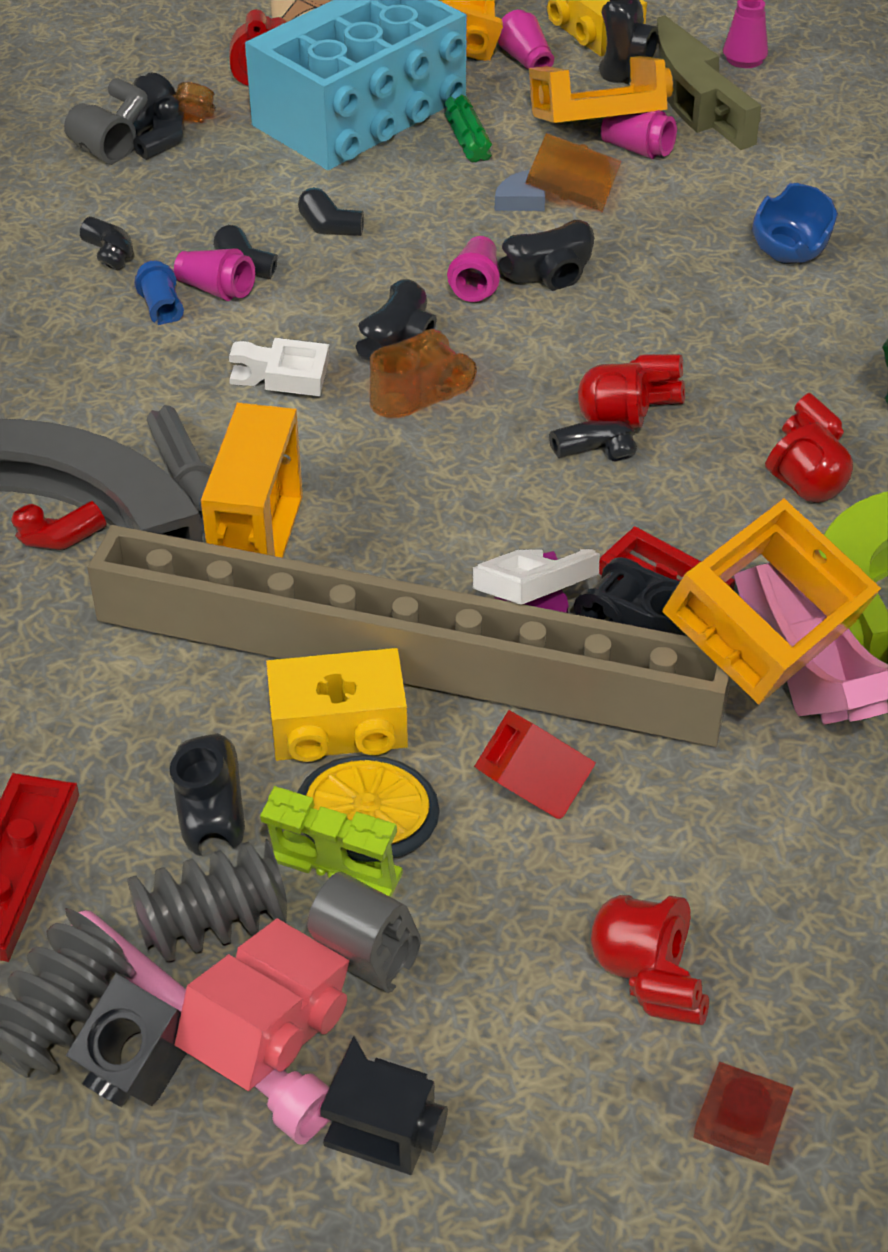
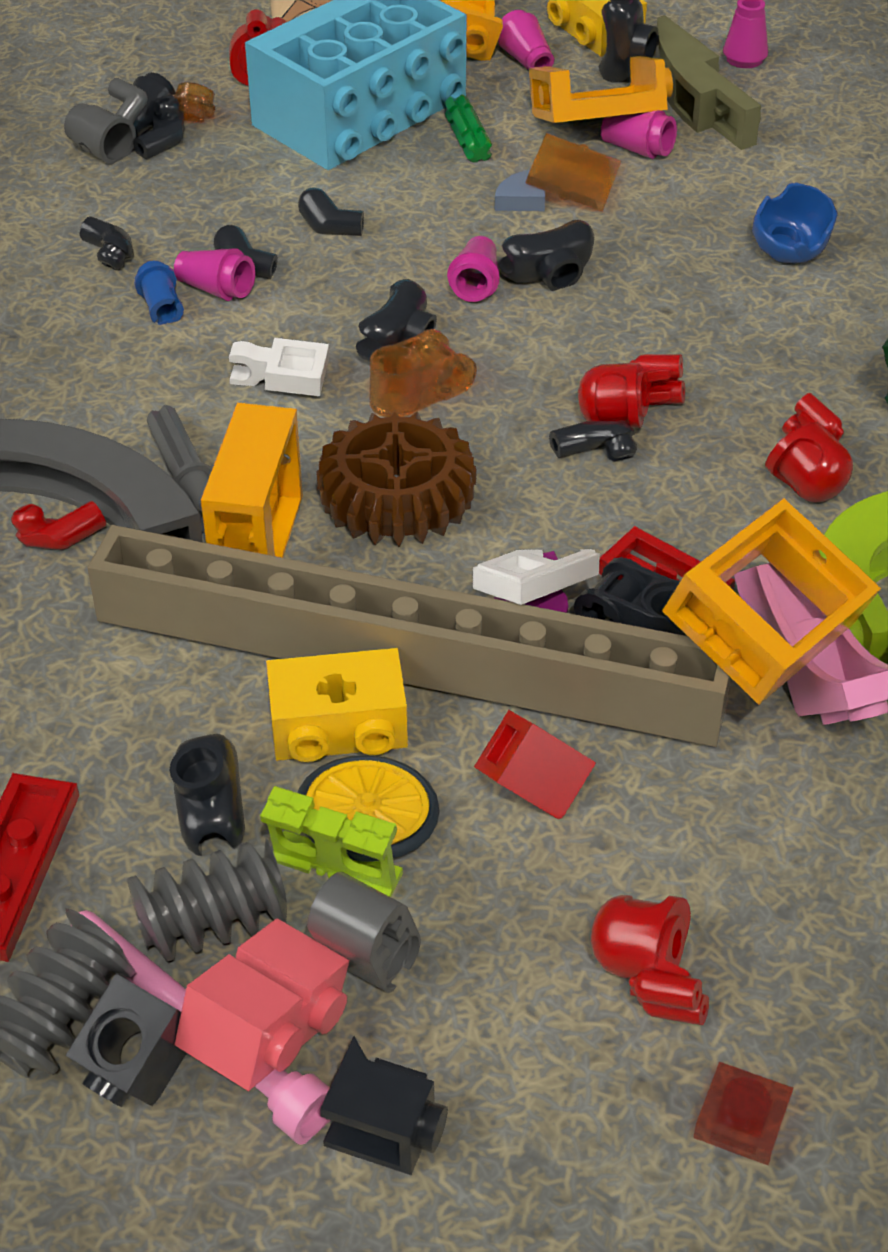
(365, 495): none -> reddish brown gear

